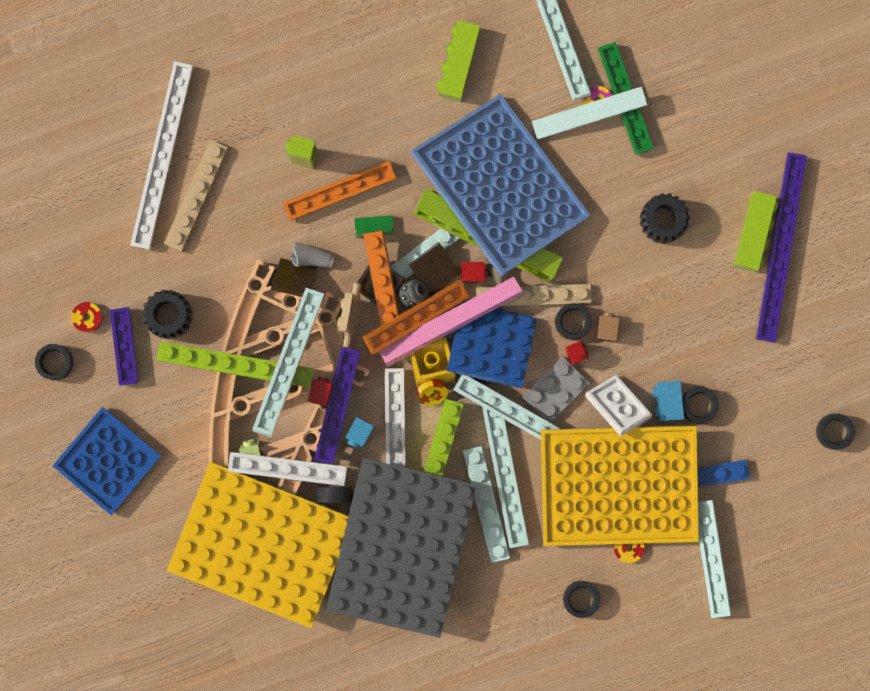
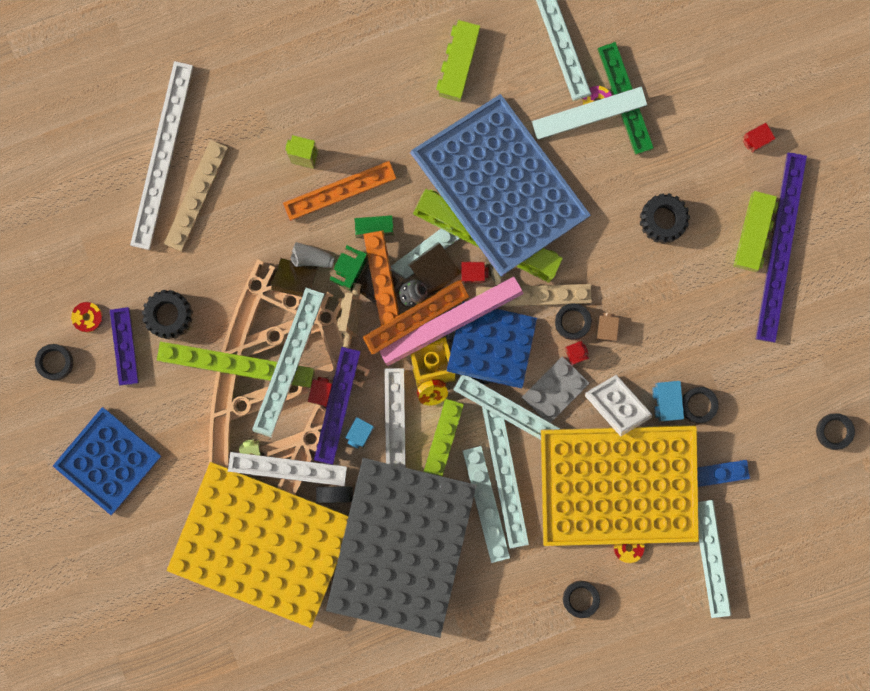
(349, 268): none -> green panel
(758, 138): none -> red brick

